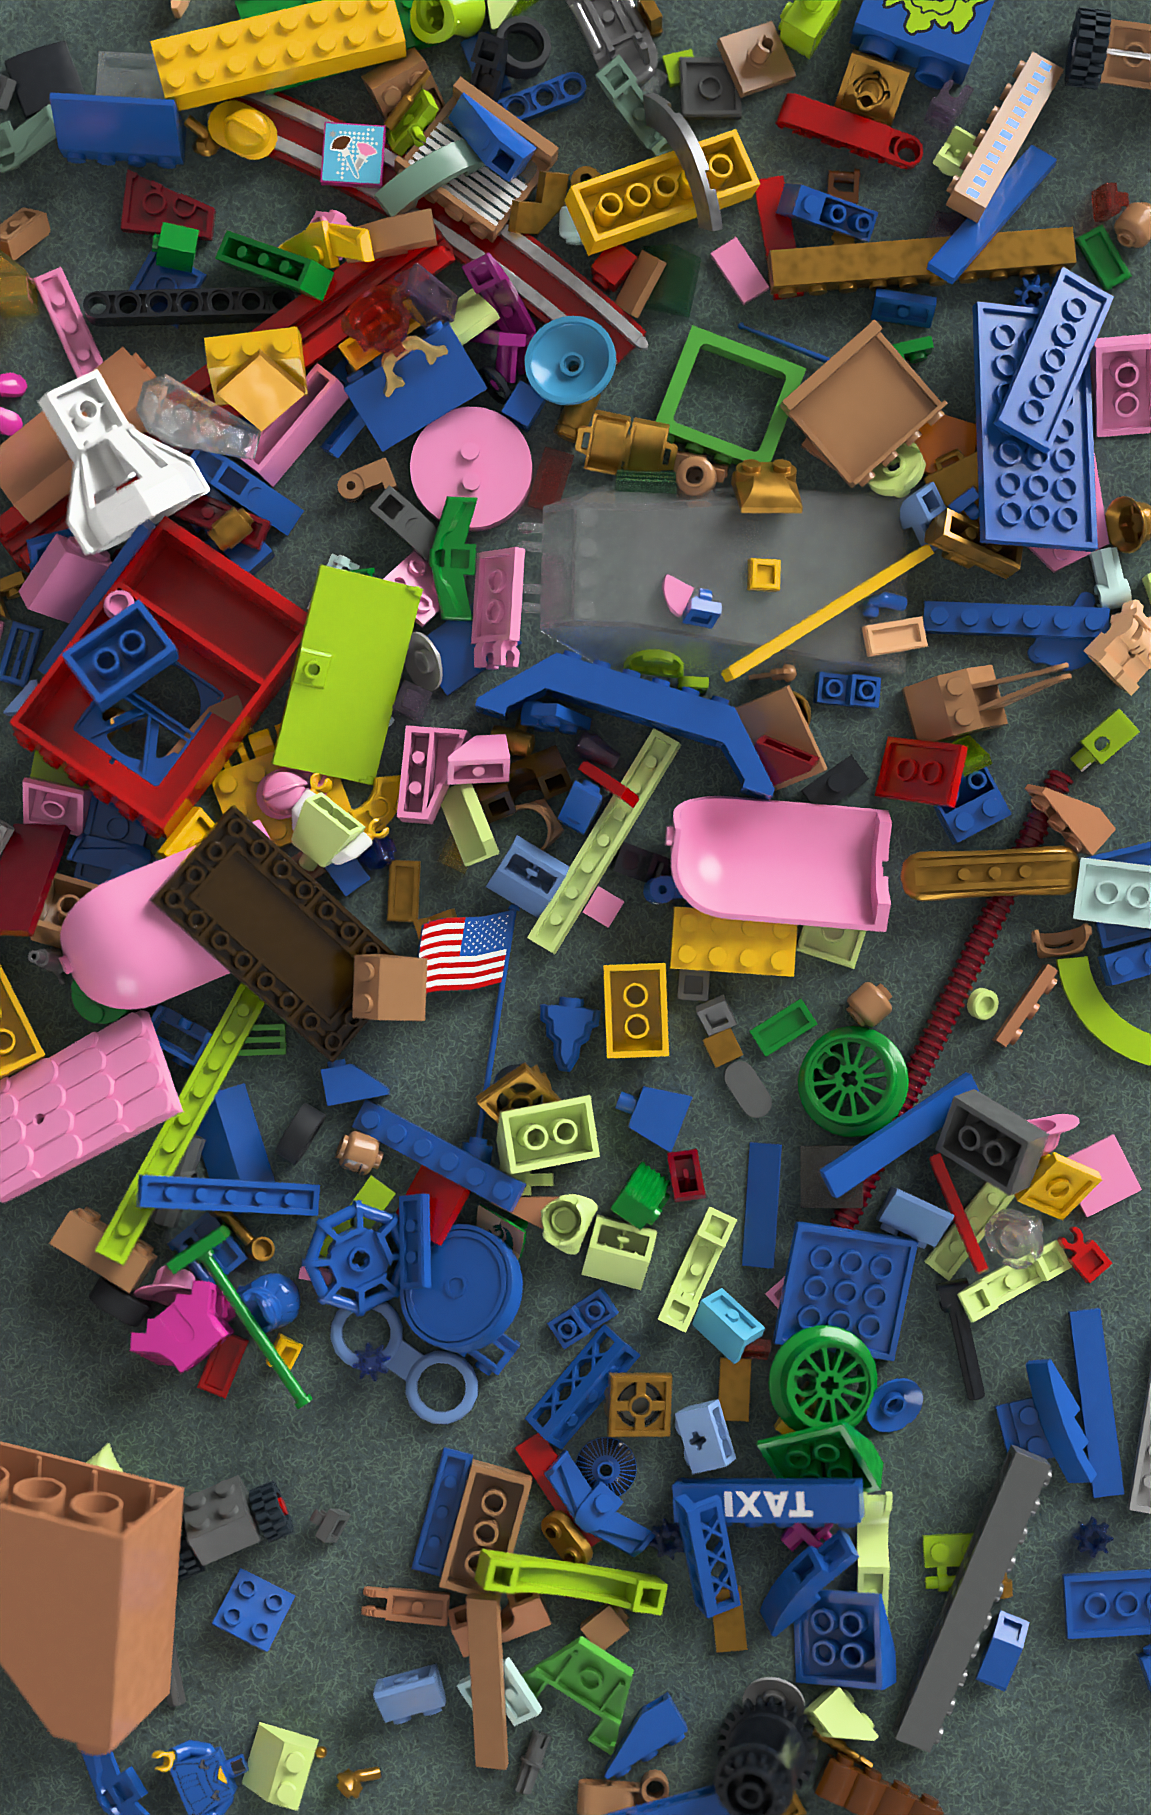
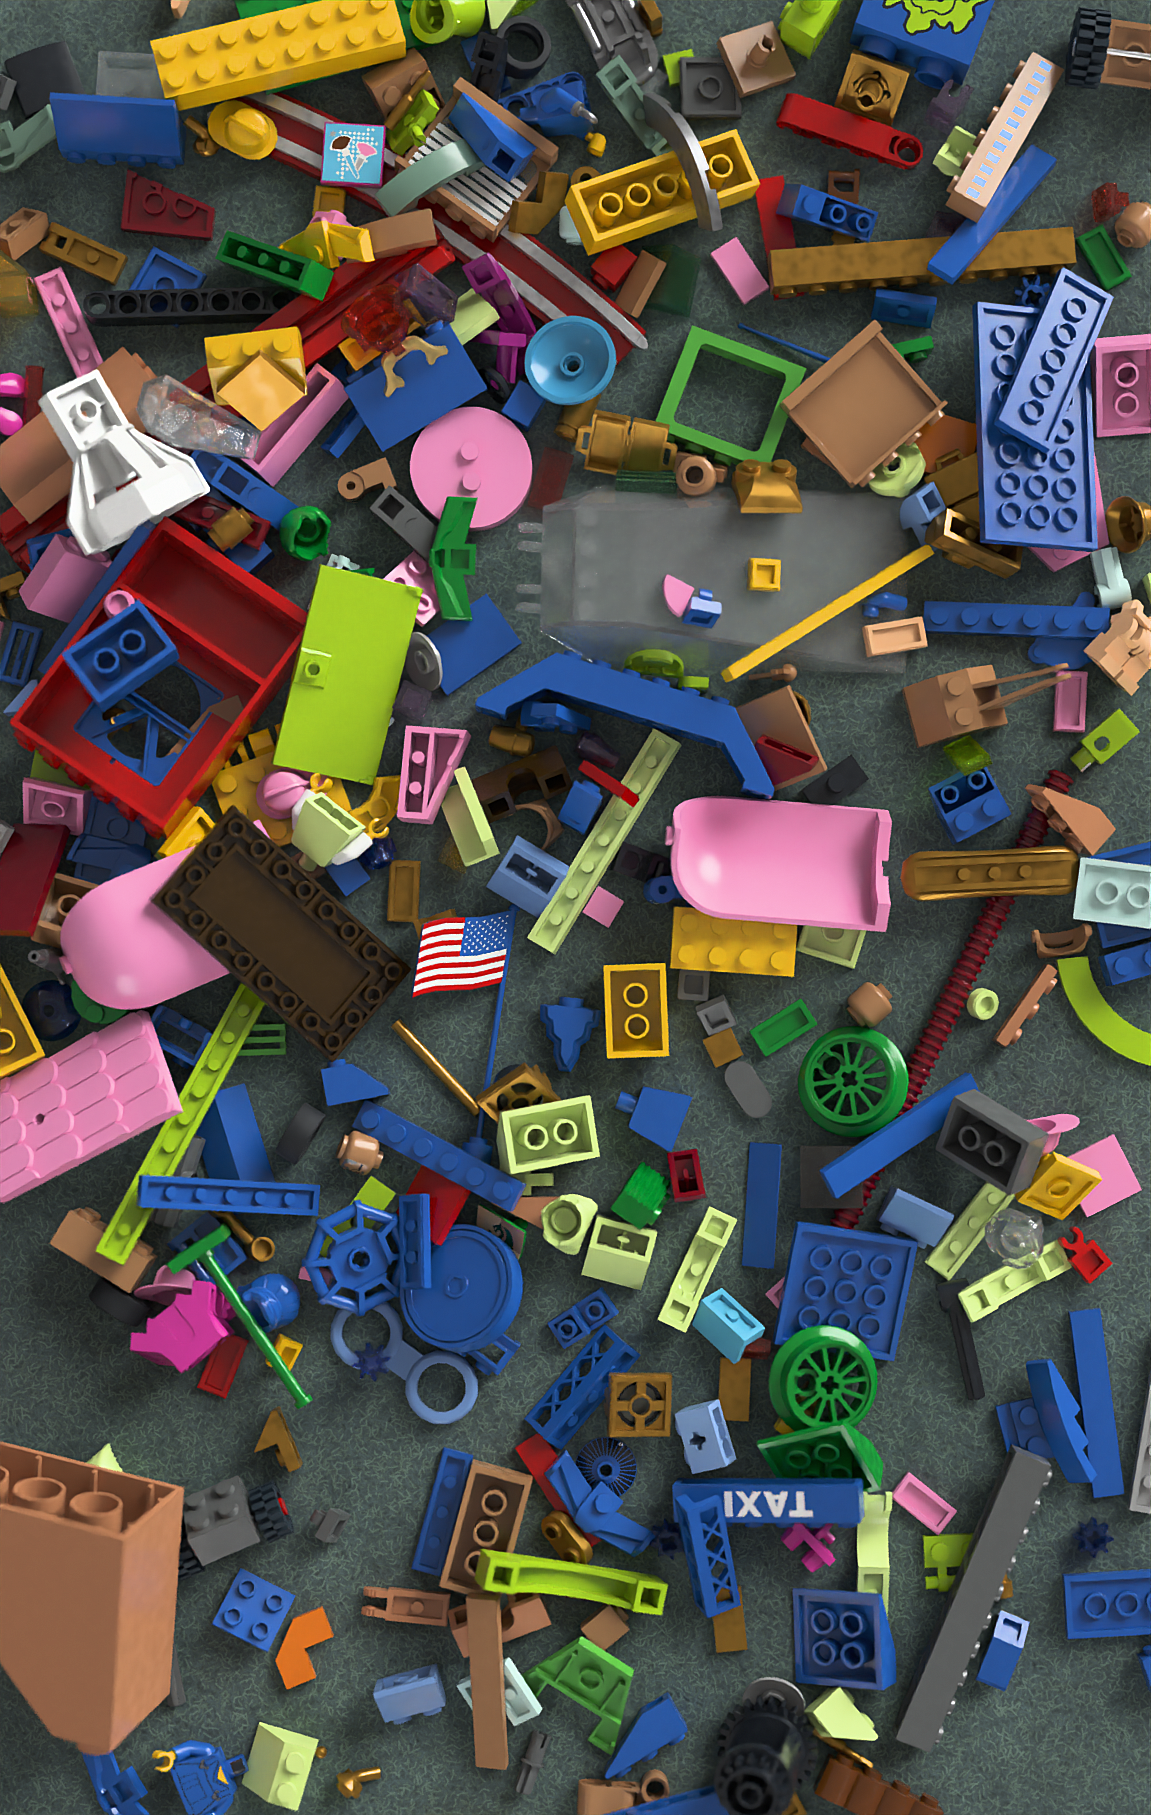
(32, 392): none -> clear red pin
(65, 1017): none -> dish
(84, 254): none -> pearl gold plate
(176, 247): green brick -> none
(277, 1432): none -> pearl gold slope
(293, 1657): none -> orange tile
(305, 533): none -> green hair
(329, 199): none -> yellow tile
(389, 987): medium nougat slope -> none
(436, 1067): none -> pearl gold bar
(480, 761): bright pink slope -> none
(497, 607): bright pink tile -> none
(565, 112): none -> blue torso
(802, 1580): blue slope -> none
(847, 690): blue slope -> none
(894, 1405): blue dish -> none
(921, 771): red tile -> none
(923, 1503): none -> bright pink tile
(960, 1218): red tile -> none
(966, 503): blue tile -> none
(1070, 703): none -> bright pink tile

